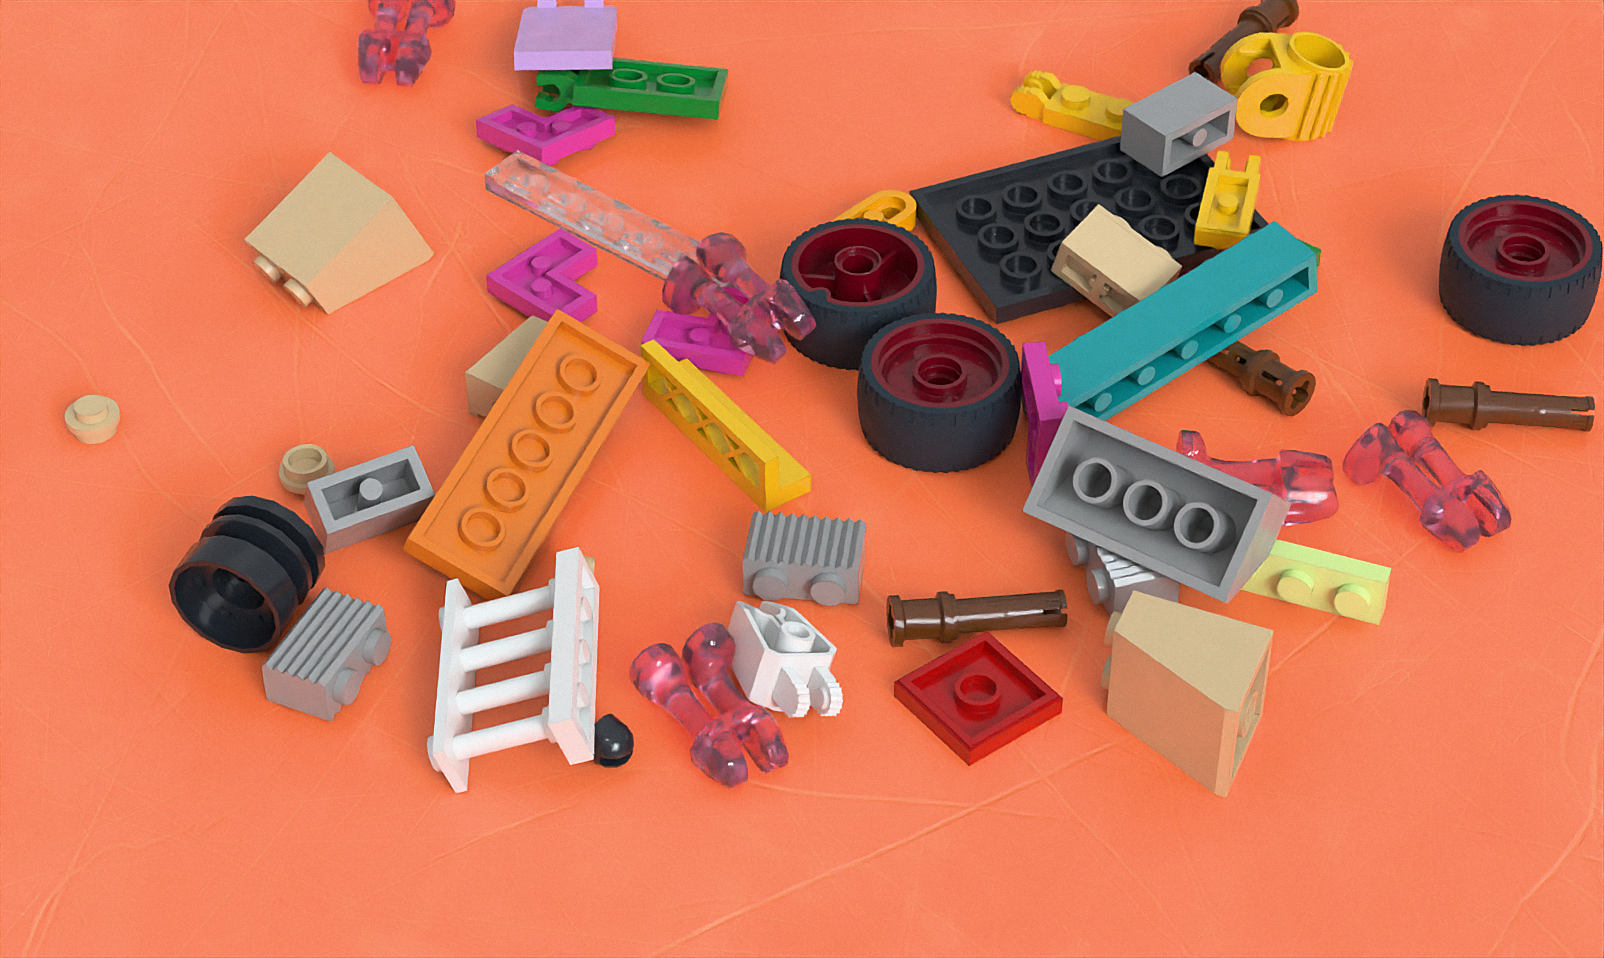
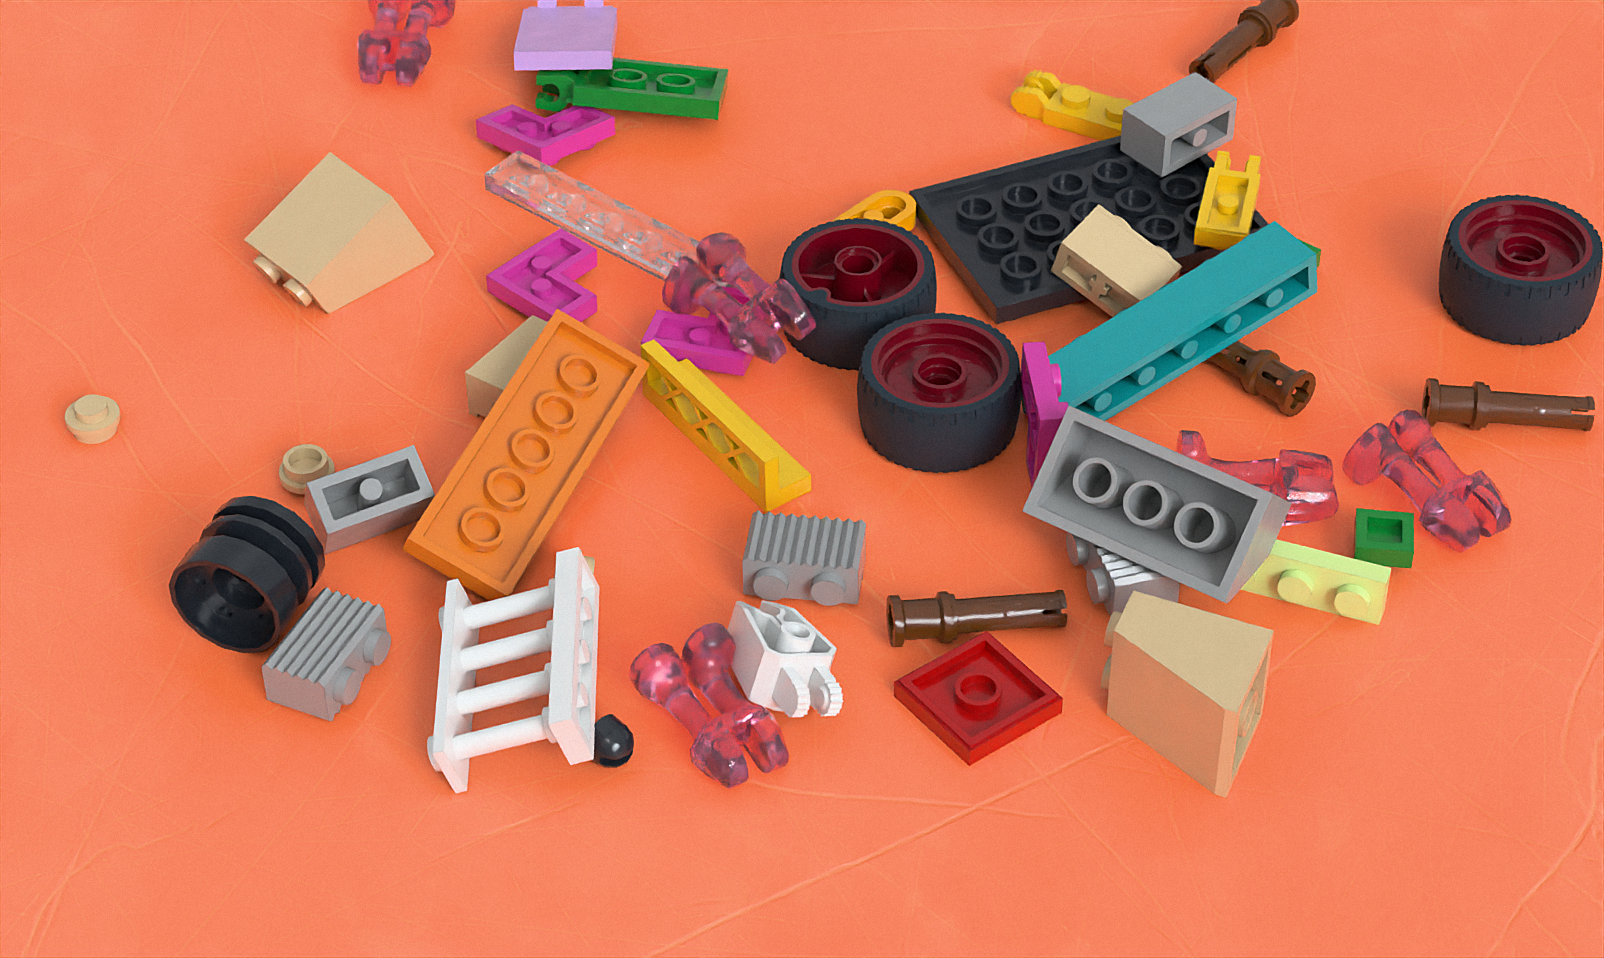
(1302, 84): yellow piece -> none
(1384, 537): none -> green plate

